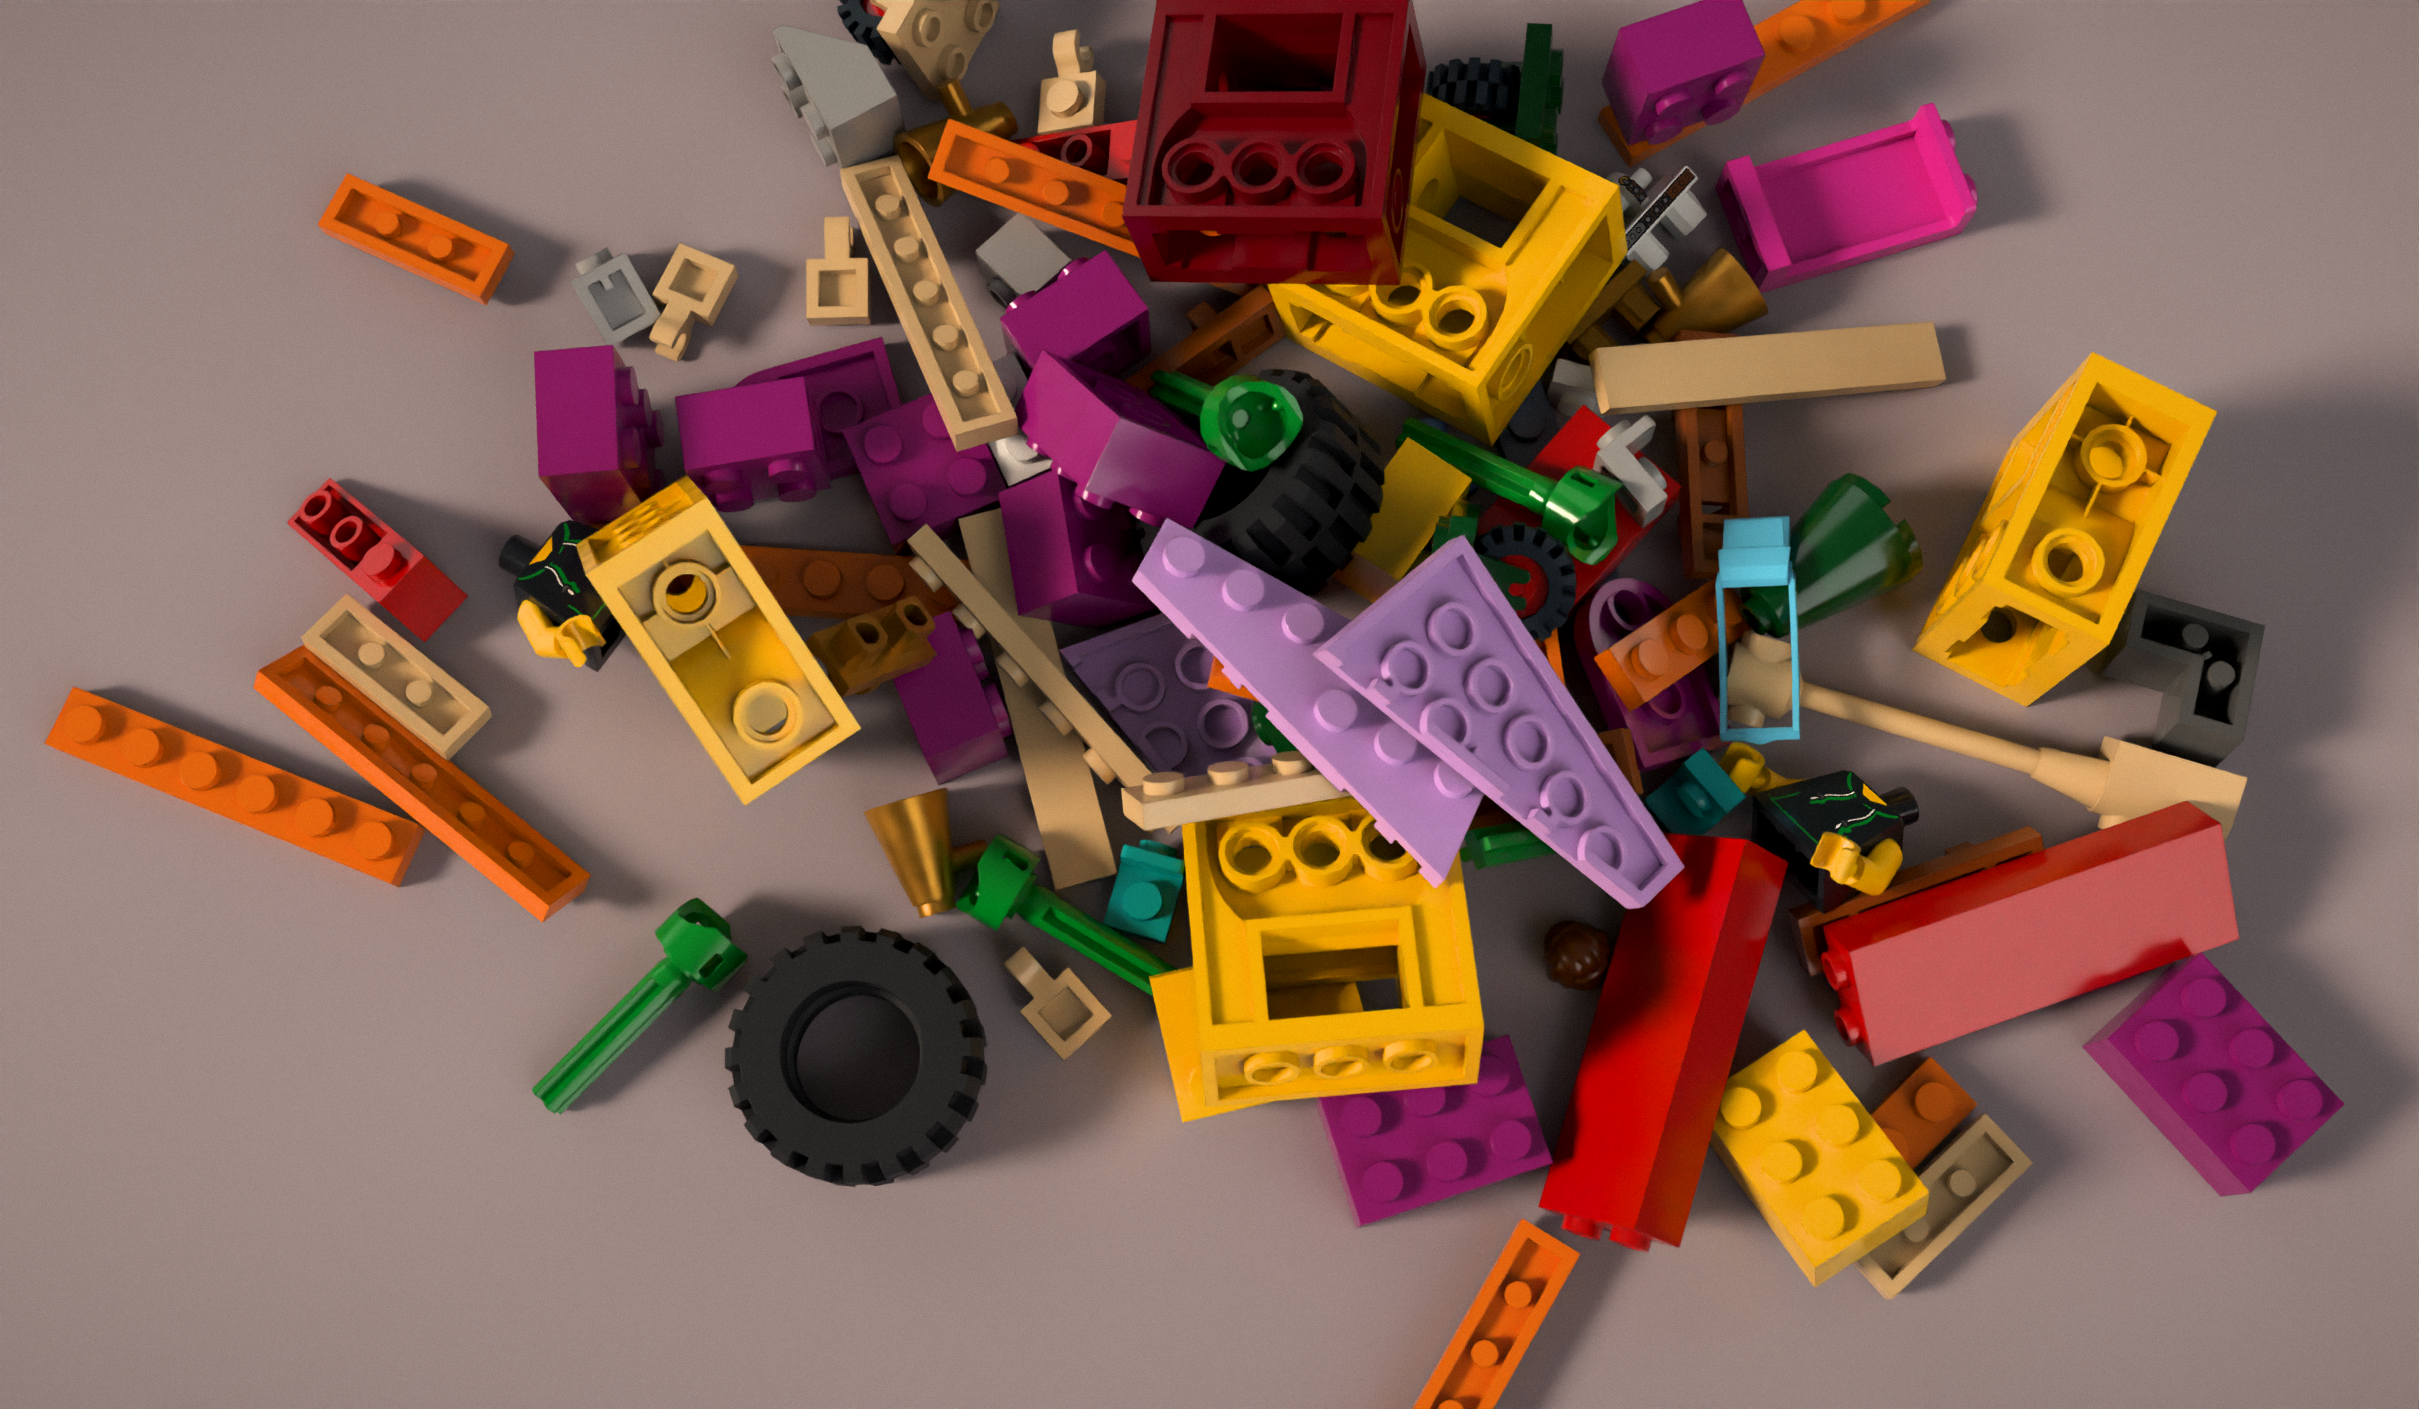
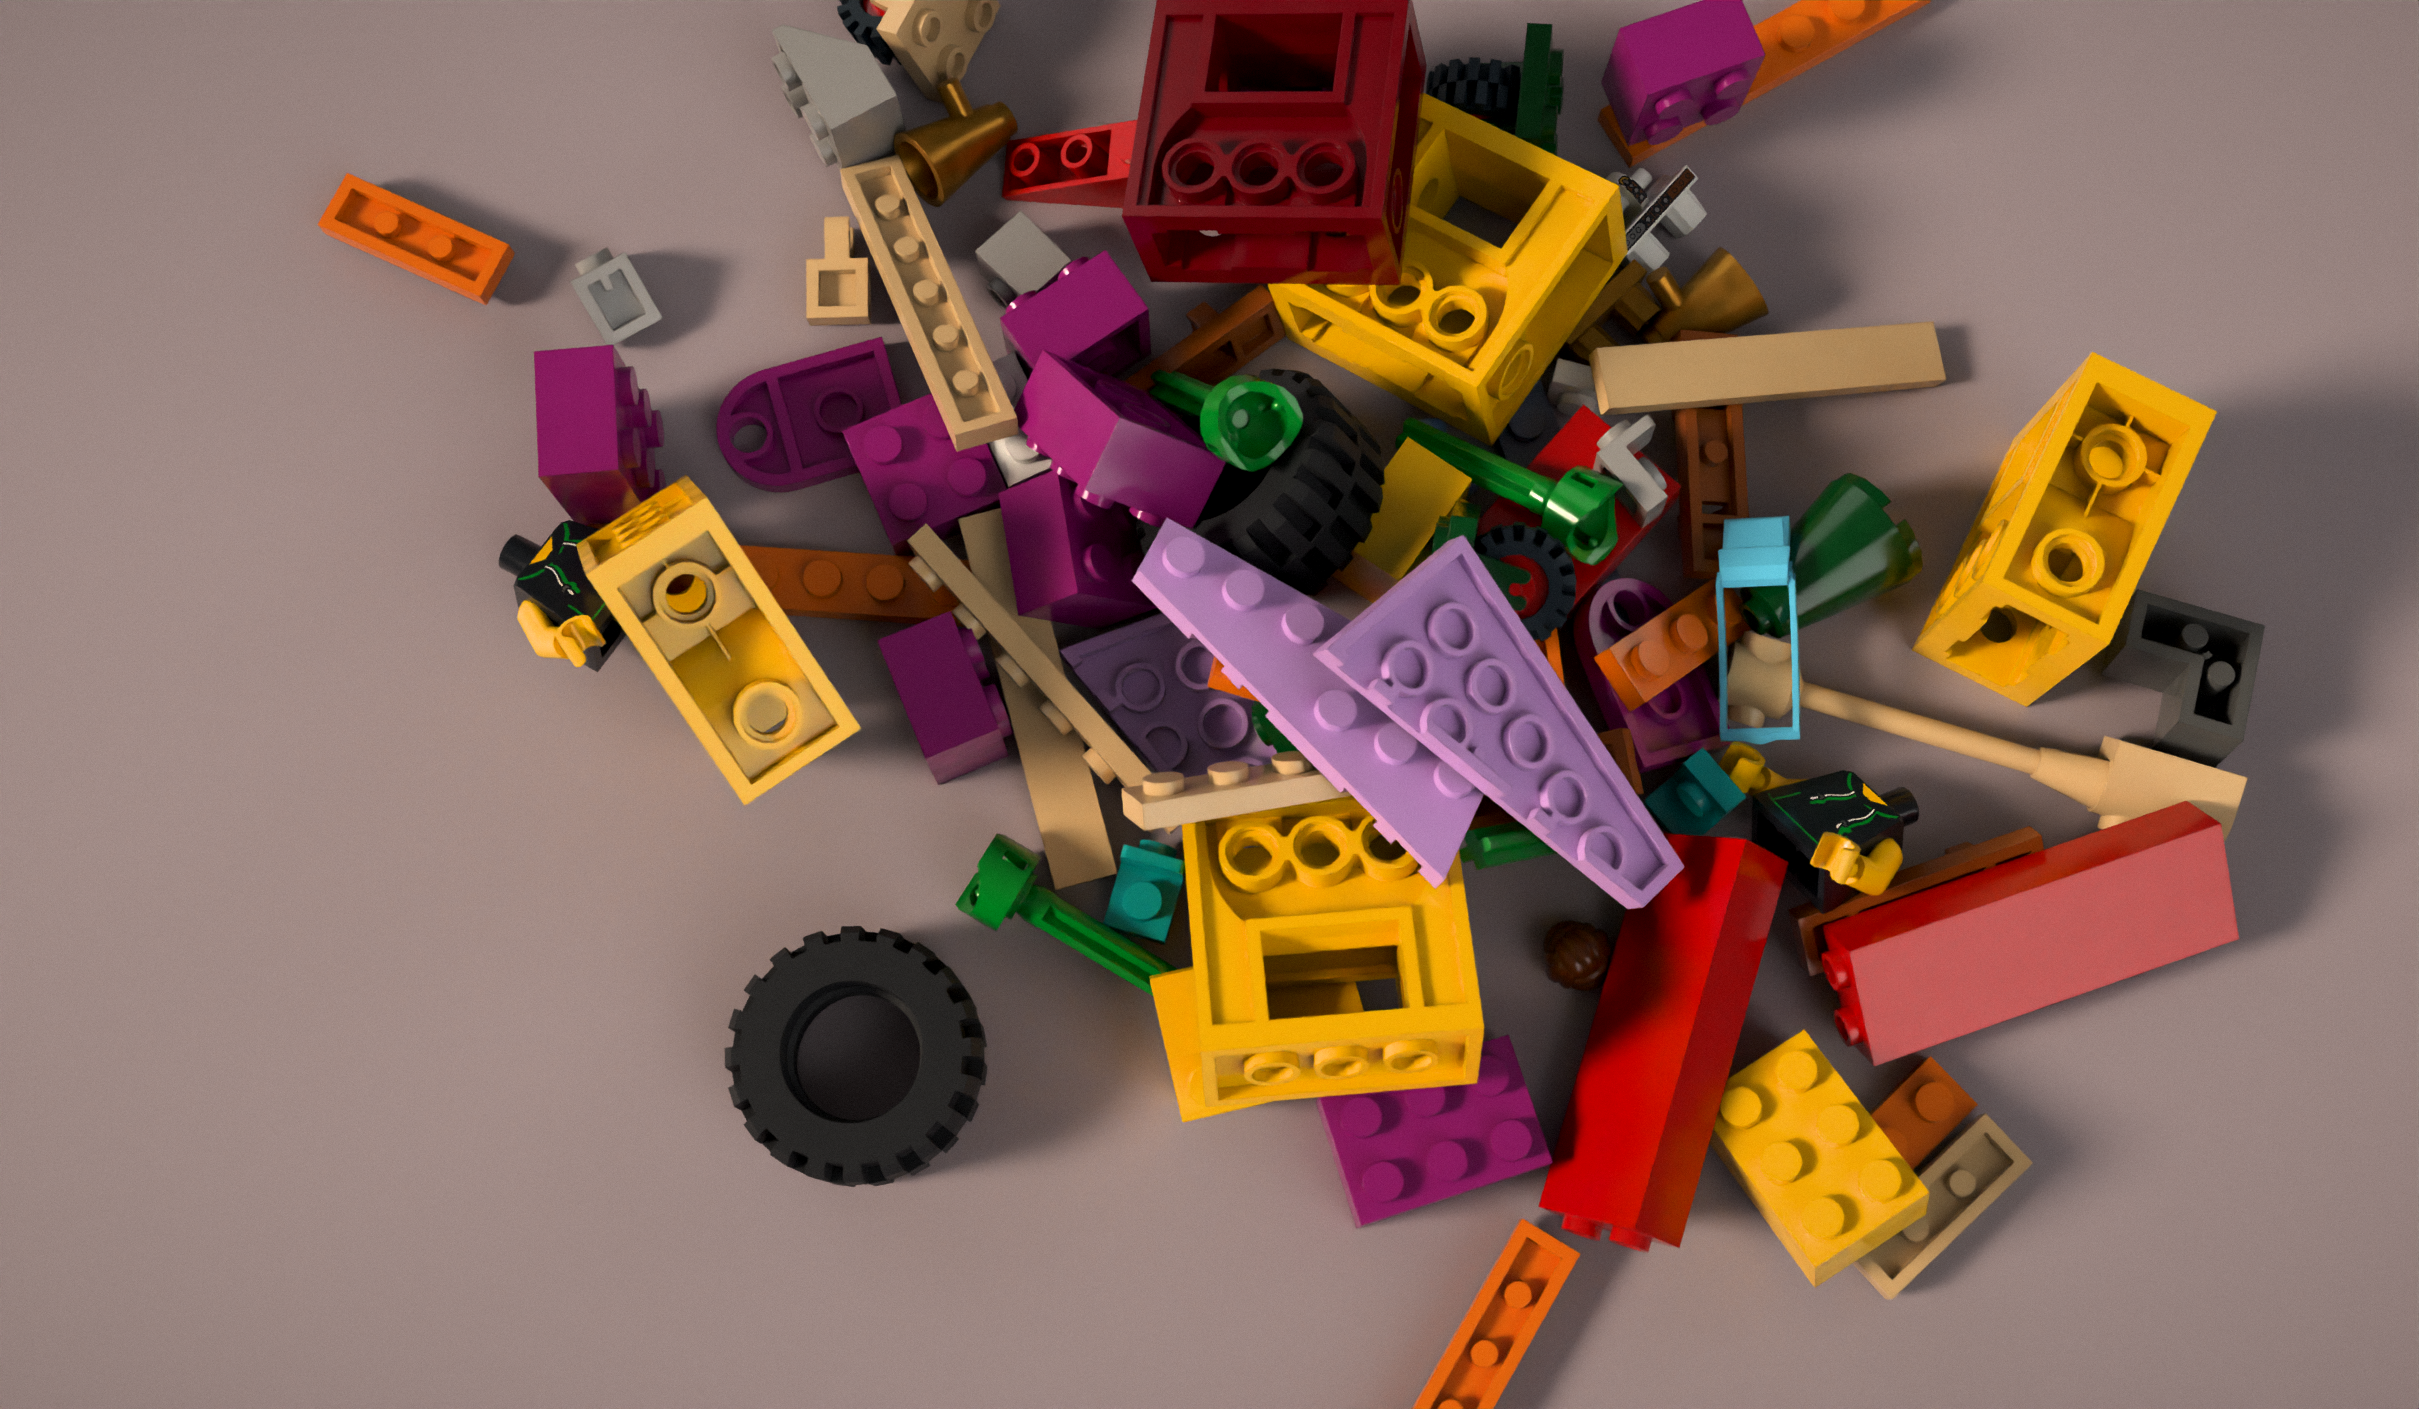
(236, 786): orange plate -> none
(377, 559): red slope -> none
(397, 677): tan plate -> none
(423, 783): orange plate -> none
(690, 291): tan plate -> none
(693, 954): green piece -> none
(754, 443): magenta brick -> none
(875, 646): pearl gold hips -> none
(920, 850): pearl gold piece -> none
(1040, 188): orange plate -> none
(1061, 1008): tan plate -> none
(1077, 94): tan plate -> none
(1847, 201): dark pink panel -> none
(2213, 1076): magenta brick -> none

